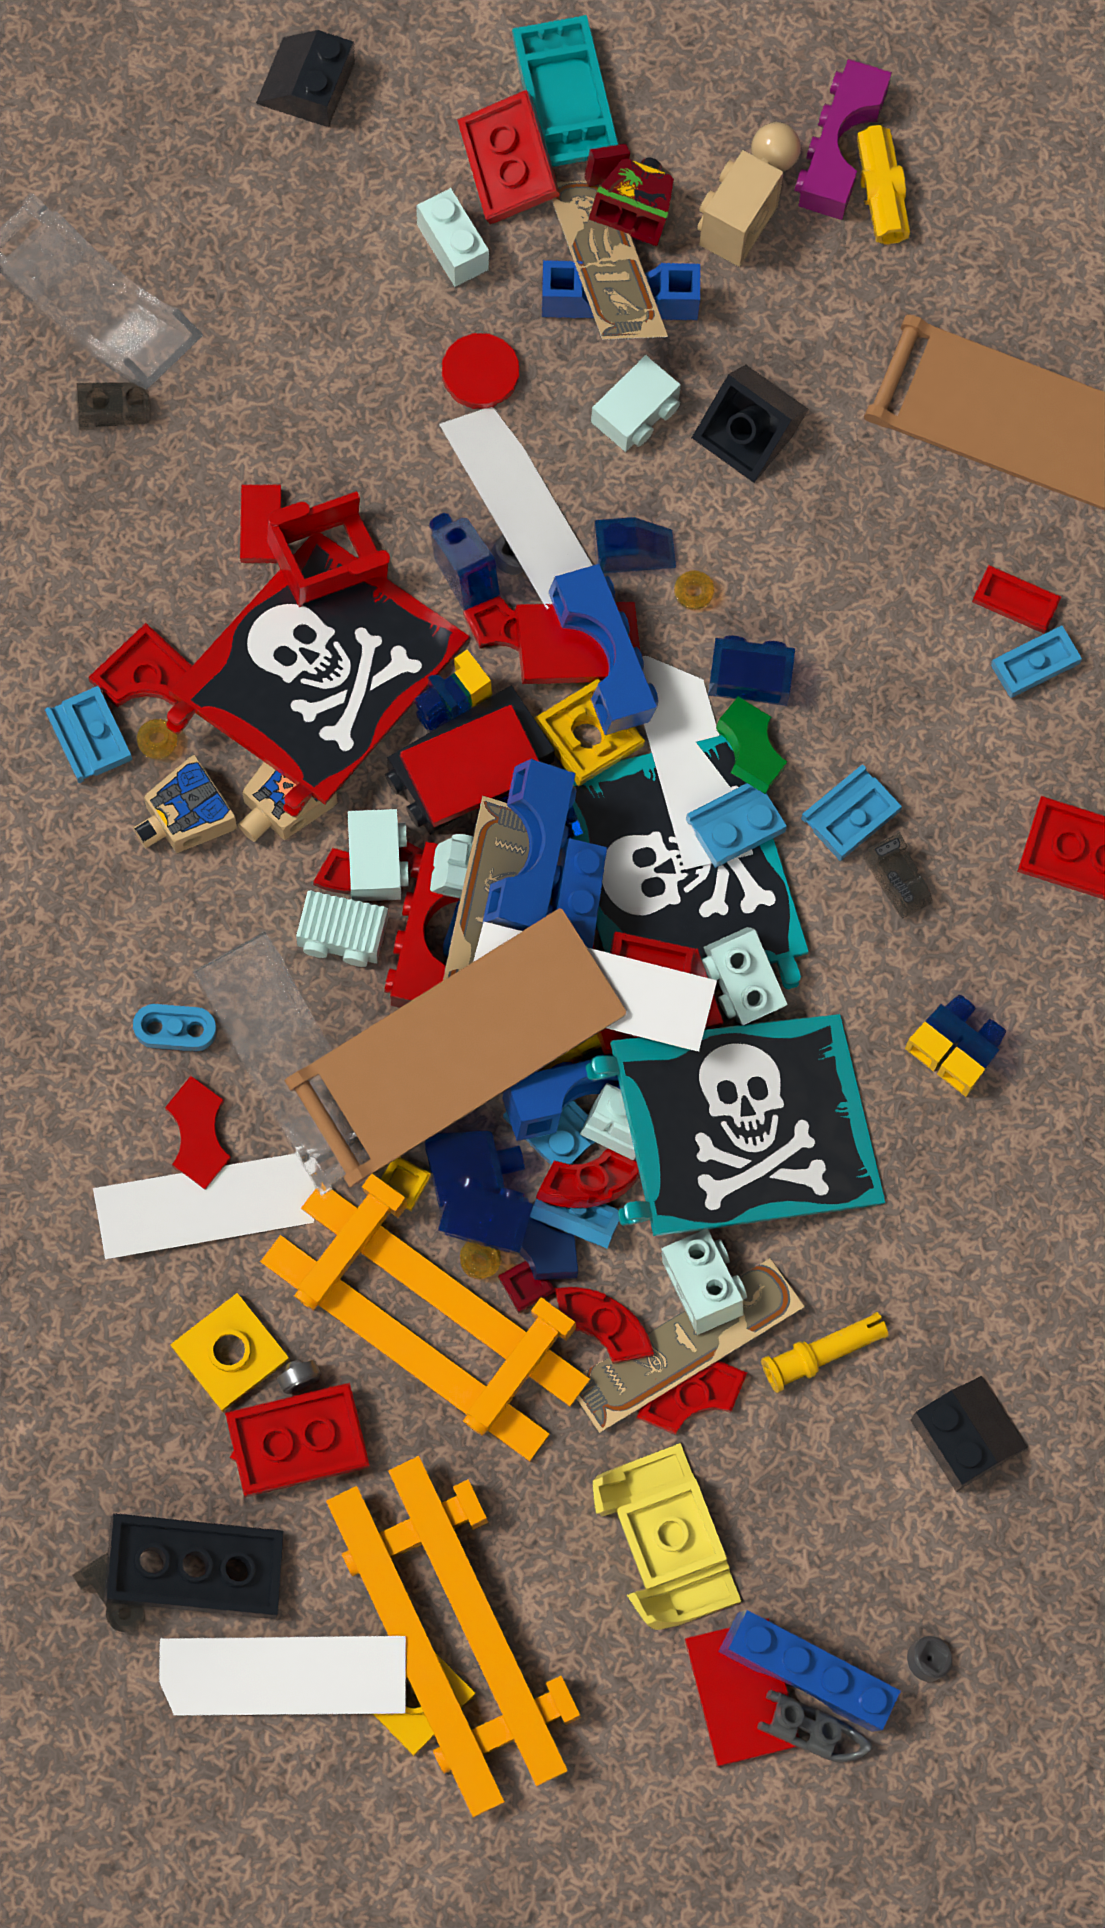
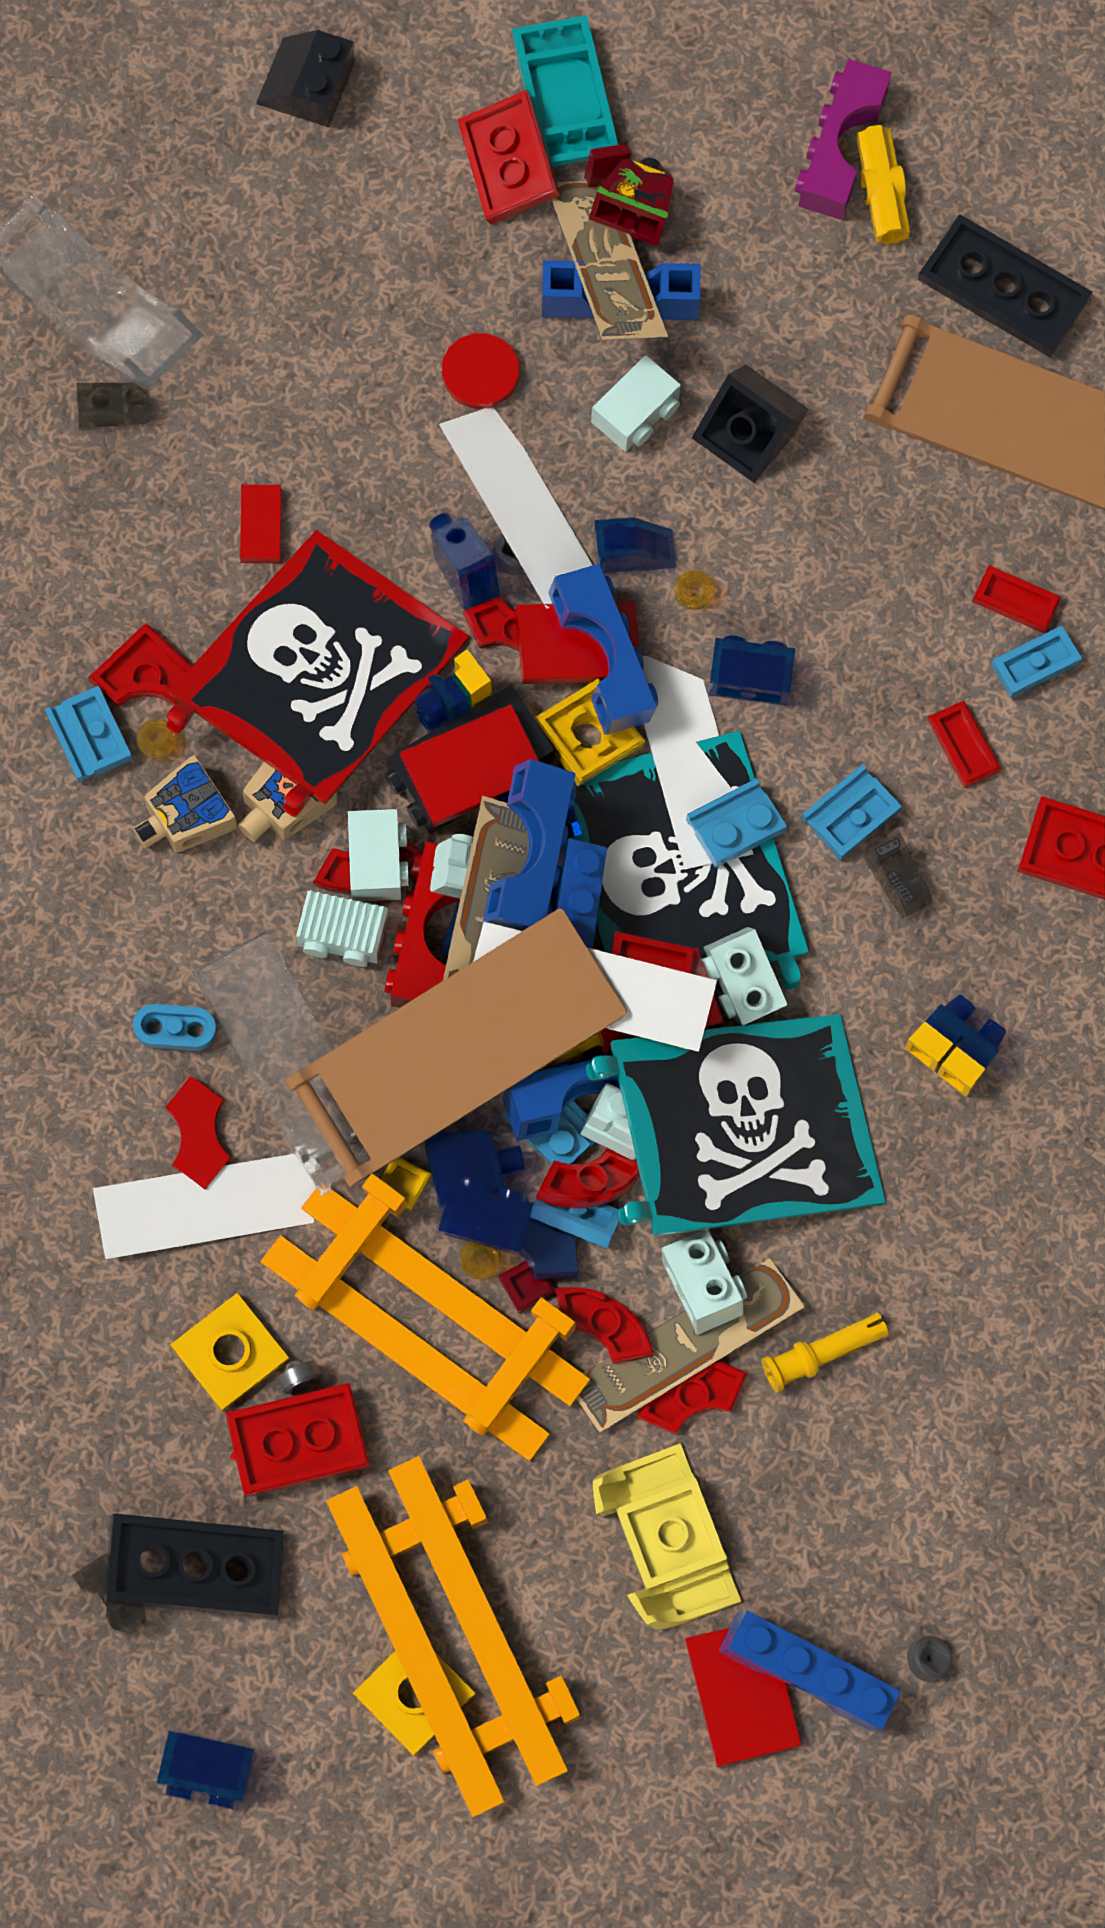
(206, 1769): none -> clear blue brick
(284, 1675): white sticker -> none
(302, 521): red piece -> none
(452, 237): light aqua brick -> none
(748, 193): tan brick -> none
(754, 756): green tile -> none
(823, 1731): dark grey piece -> none
(964, 744): none -> red tile
(967, 1432): black slope -> none
(1004, 261): none -> black plate

